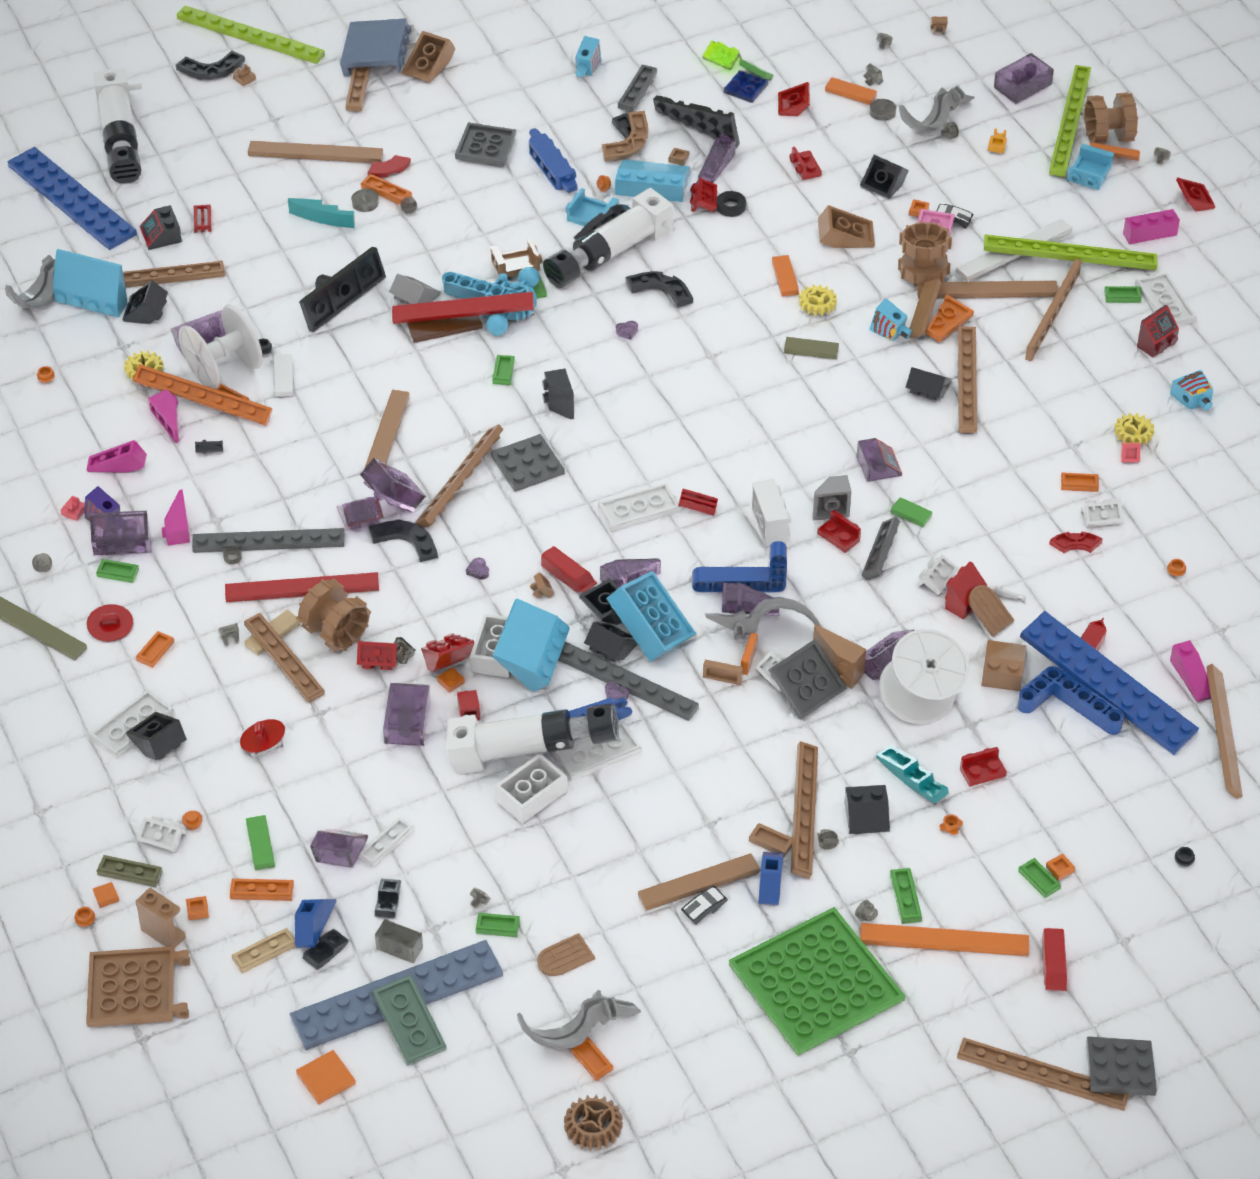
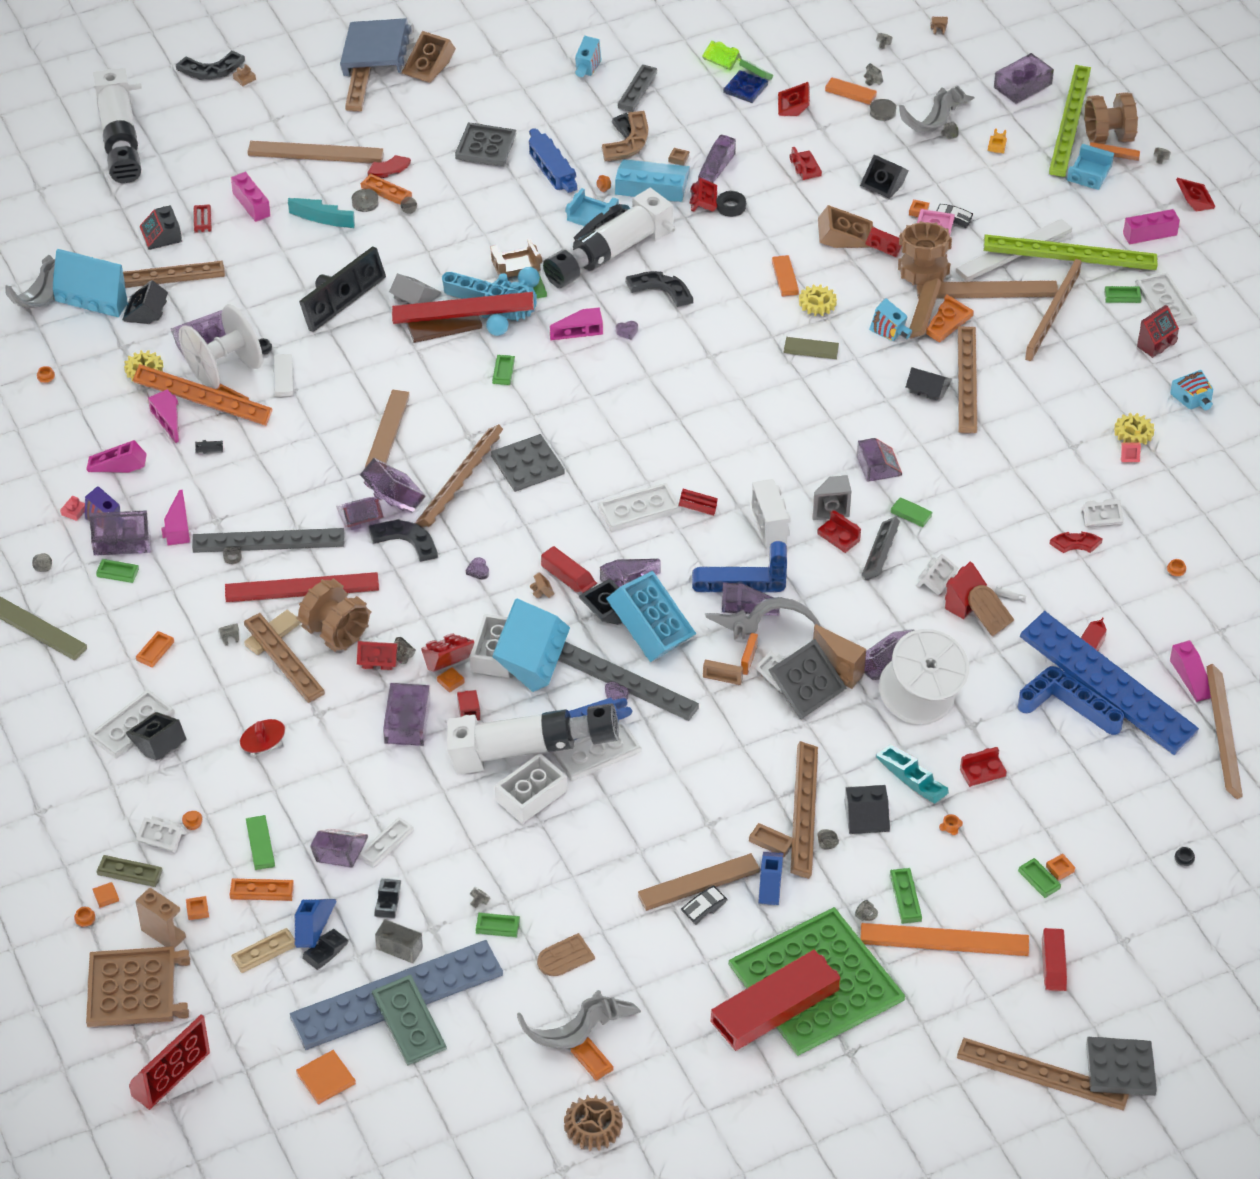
(72, 198): blue plate -> none
(109, 622): red shield -> none
(171, 1064): none -> red slope
(250, 34): lime plate -> none
(250, 196): none -> dark pink brick
(558, 393): black slope -> none
(579, 324): none -> dark pink slope
(610, 641): black slope -> none
(699, 117): black wing -> none
(775, 999): none -> red brick
(883, 241): none -> red bracket
(1003, 665): medium nougat slope -> none
(1079, 482): orange tile -> none

